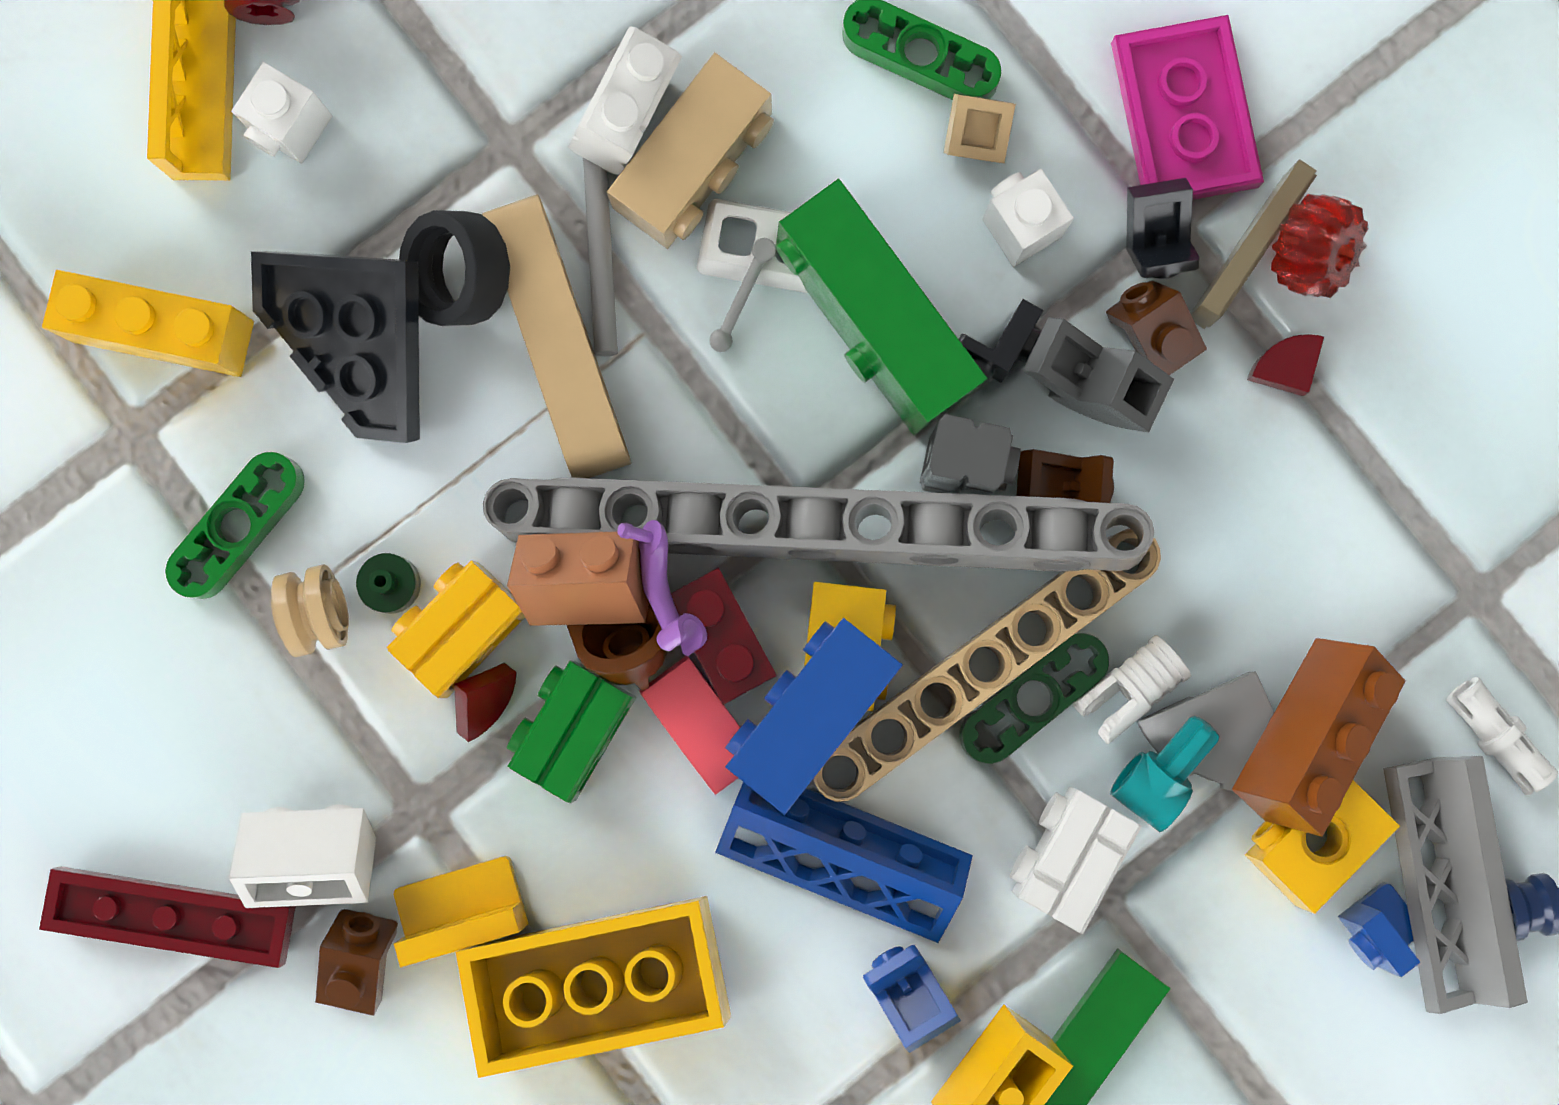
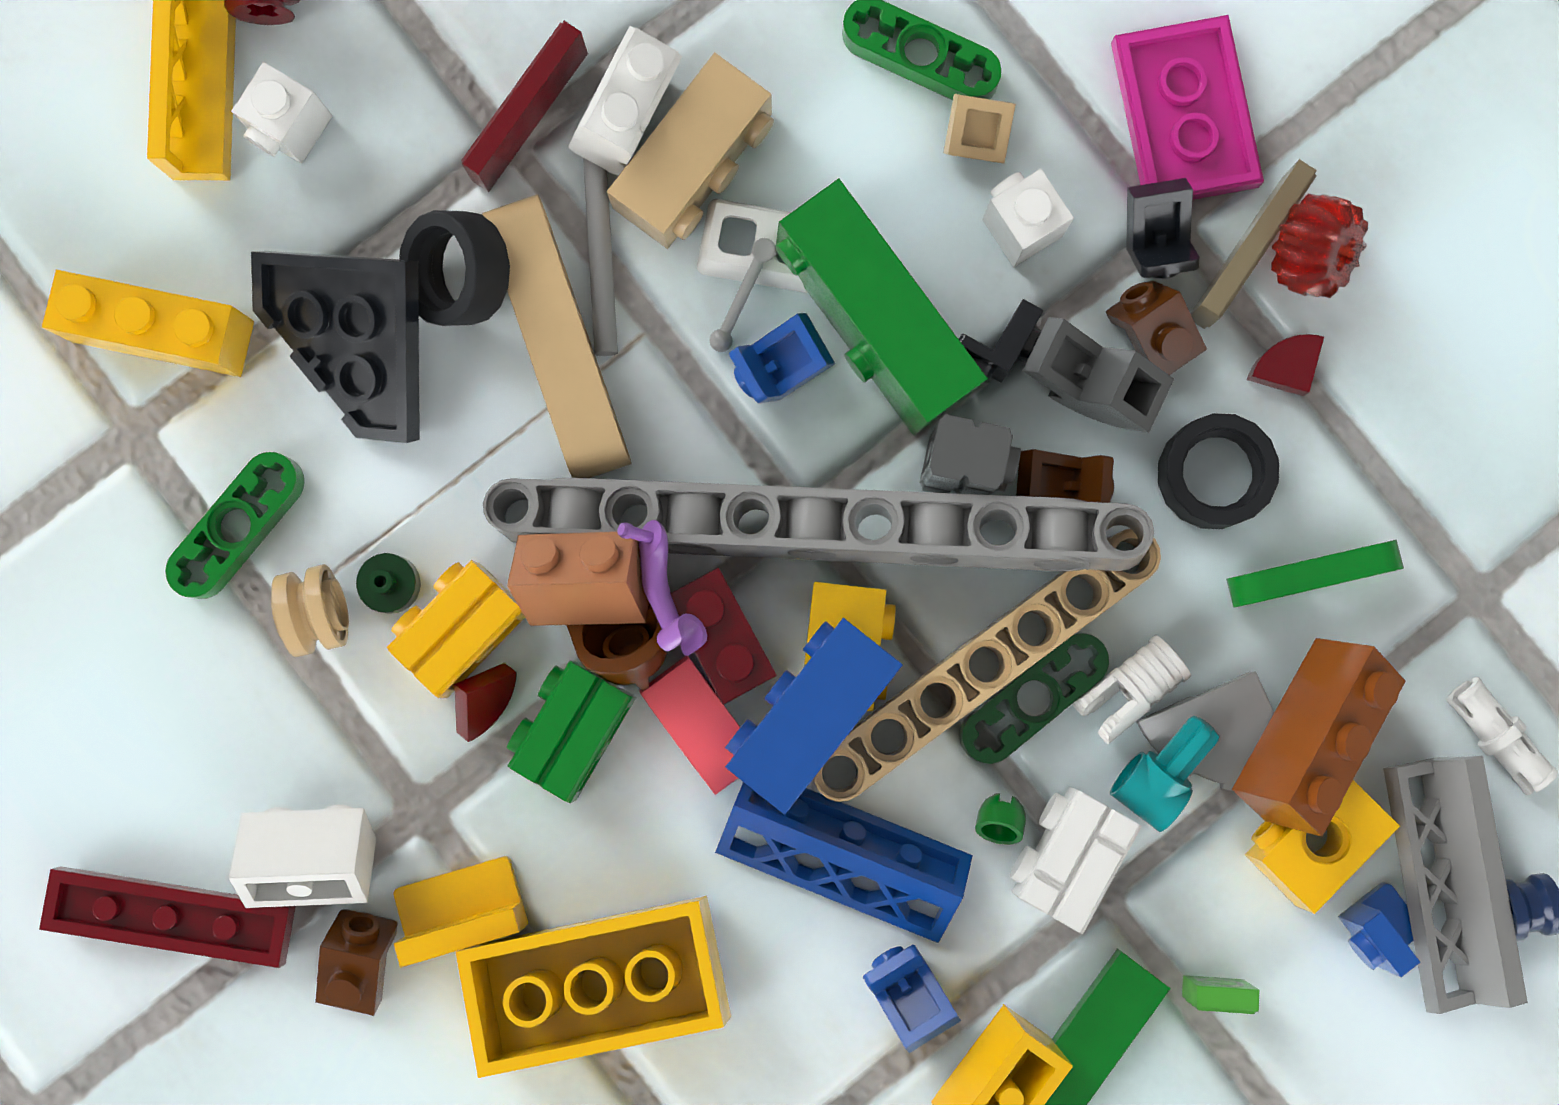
(525, 106): none -> dark red tile
(781, 360): none -> blue bracket
(1001, 821): none -> green hinge
(1220, 994): none -> bright green tile
(1260, 455): none -> black tyre
(1315, 573): none -> green beam

